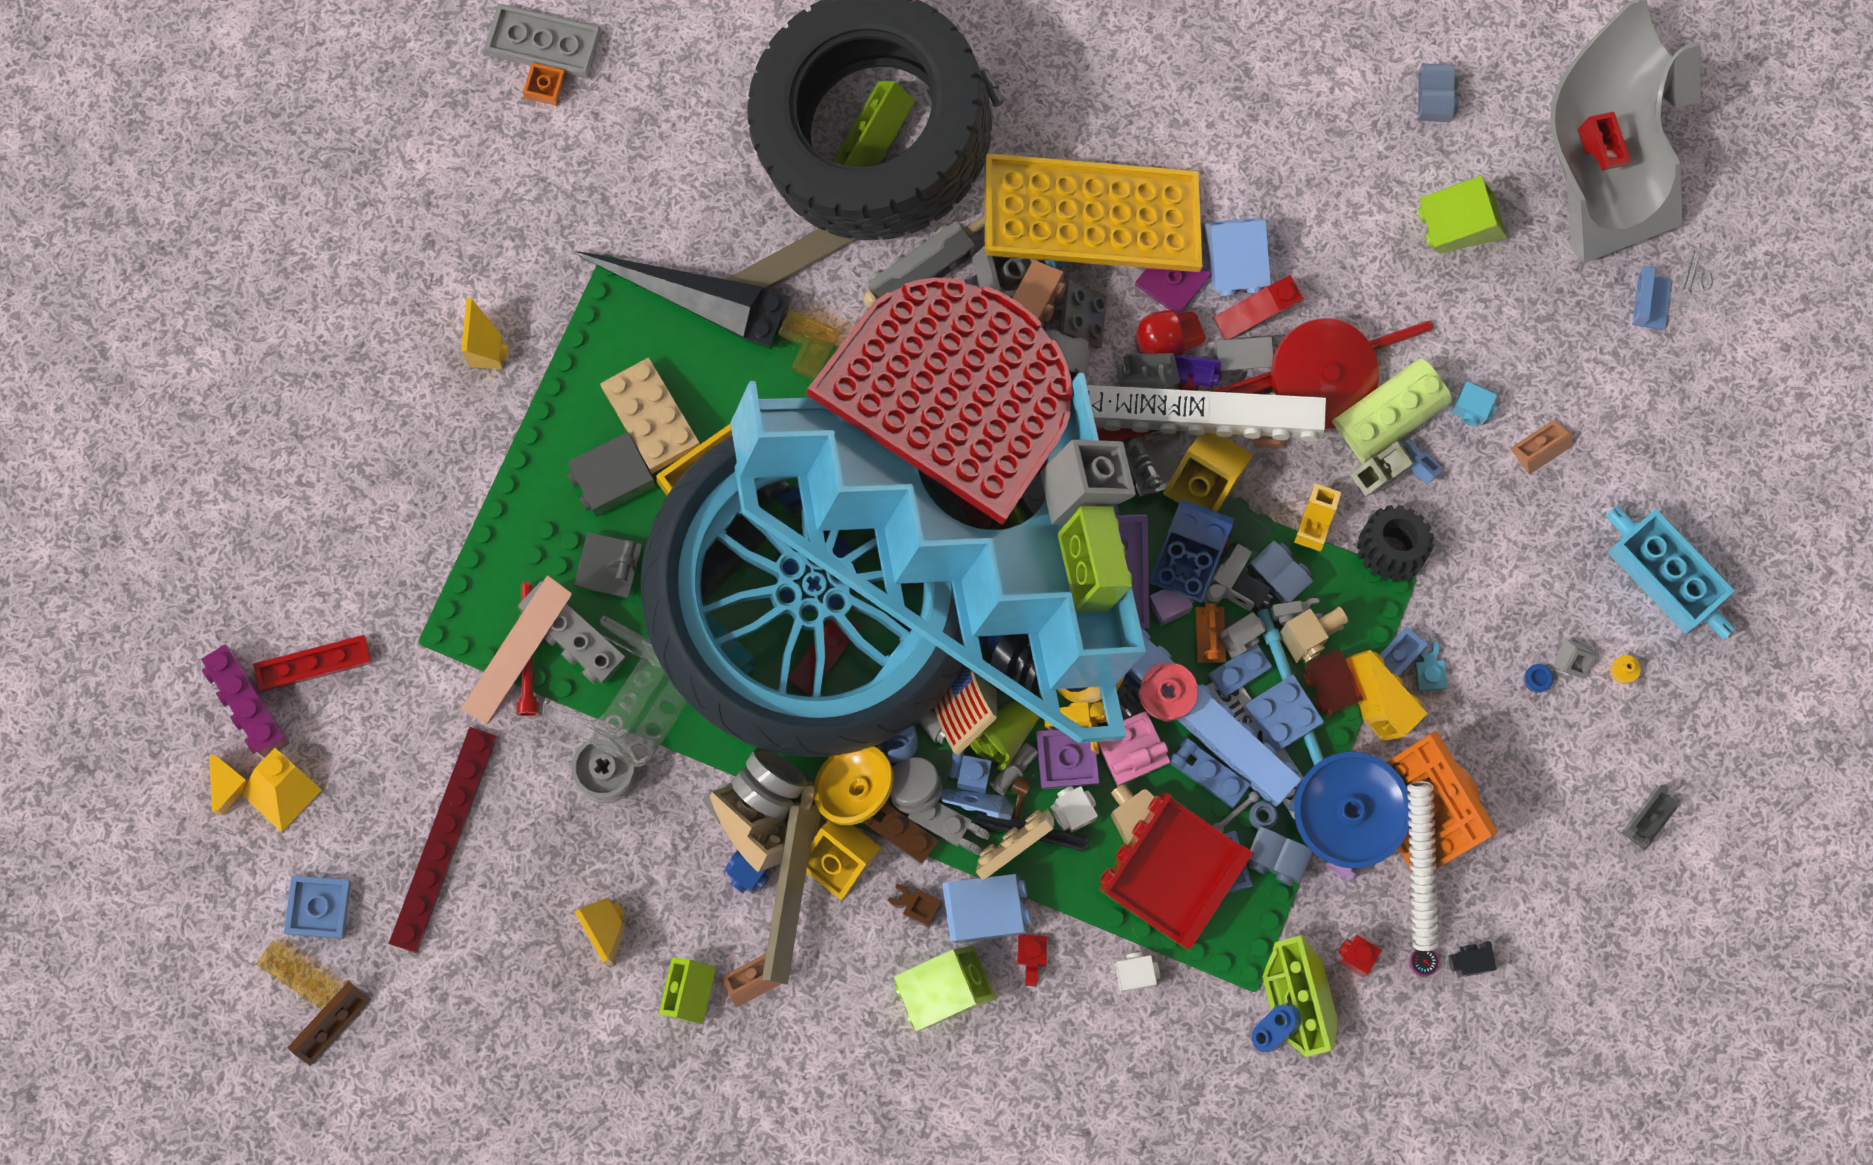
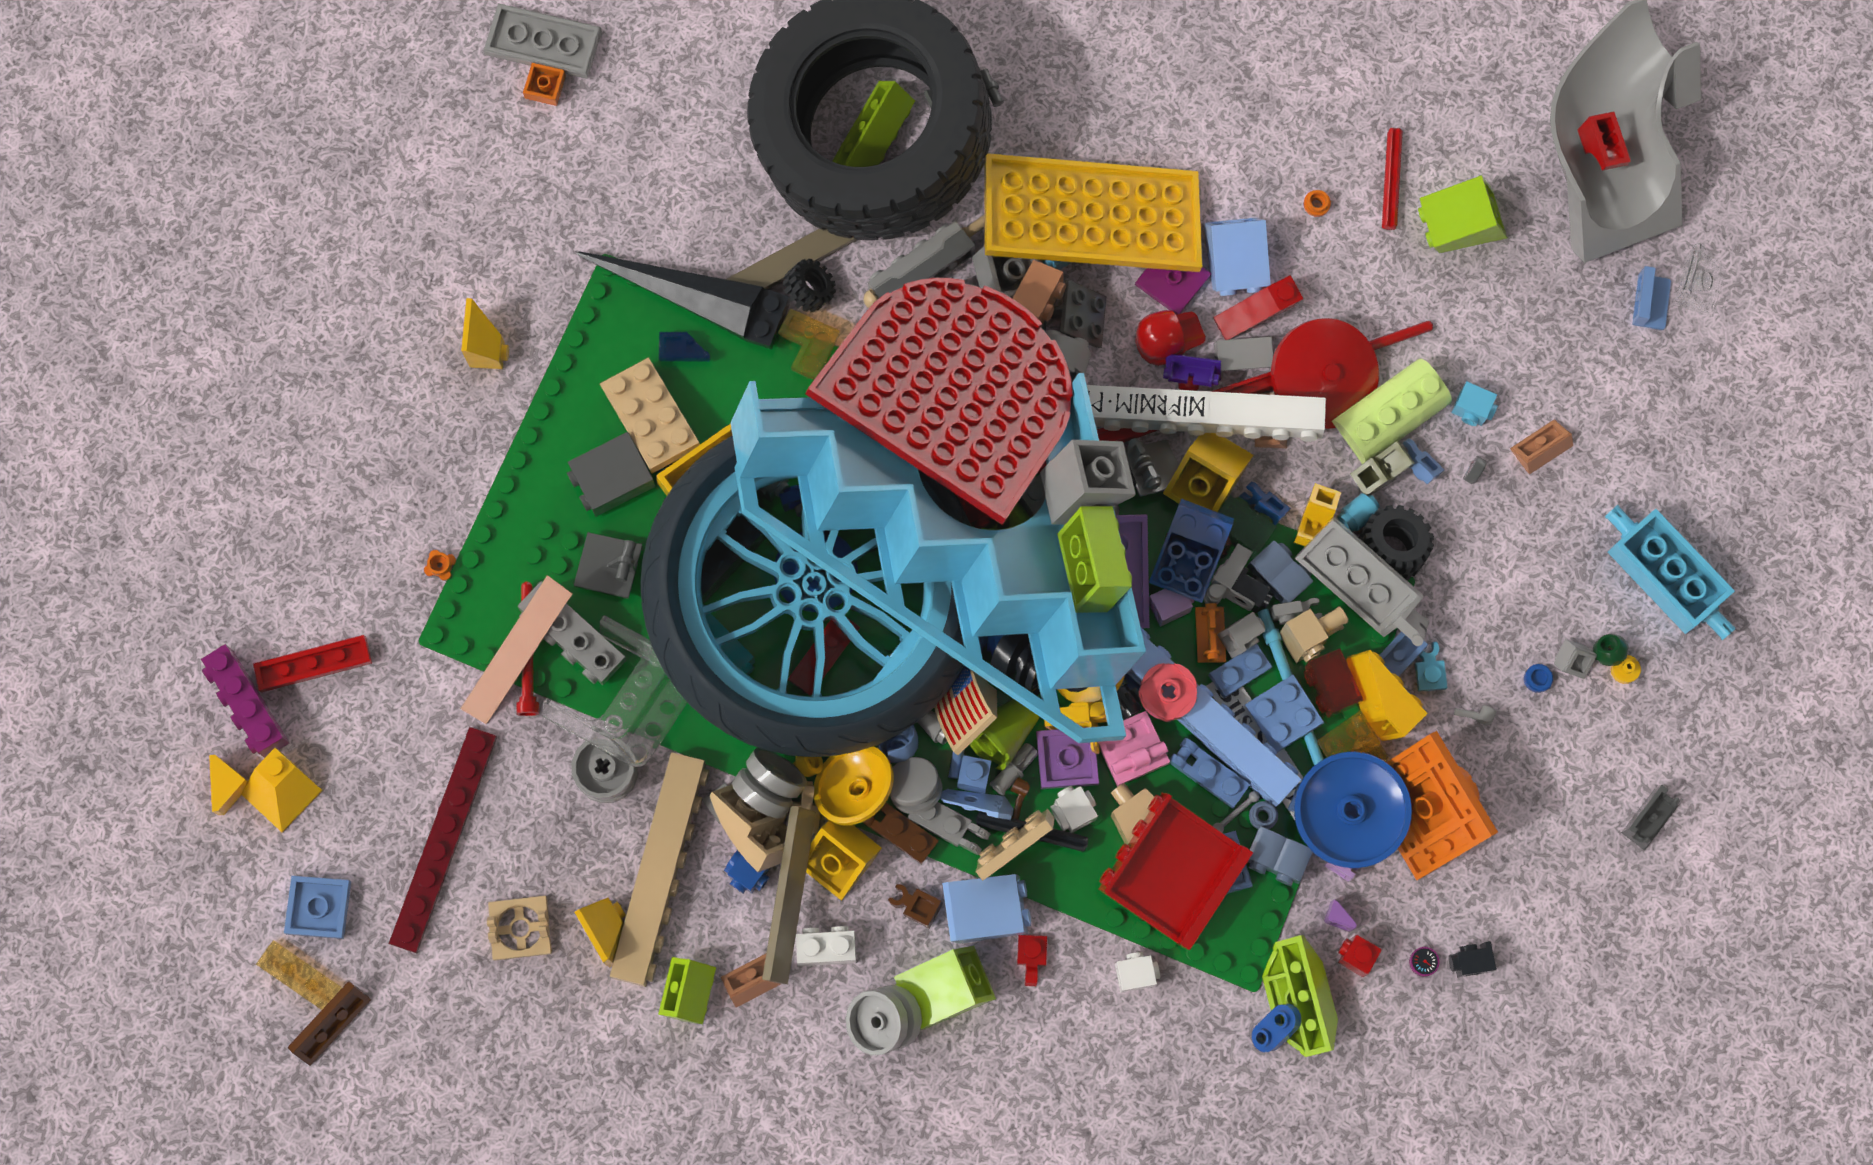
(434, 559): none -> orange plate
(499, 908): none -> tan piece
(658, 870): none -> tan brick
(680, 347): none -> clear blue tile
(809, 765): none -> yellow tile
(816, 276): none -> black tyre
(826, 947): none -> white brick
(883, 1020): none -> light grey wheel
(1148, 371): dark grey hinge -> none
(1266, 503): none -> blue plate
(1320, 196): none -> orange plate
(1339, 917): none -> medium lavender slope
(1353, 736): none -> clear yellow hinge
(1358, 512): none -> medium azure brick
(1364, 581): none -> light grey hinge
(1392, 179): none -> red axle
(1423, 866): white piece -> none
(1436, 92): sand blue brick -> none
(1475, 470): none -> dark grey tile
(1485, 716): none -> light grey hand
(1610, 657): none -> dark green plate

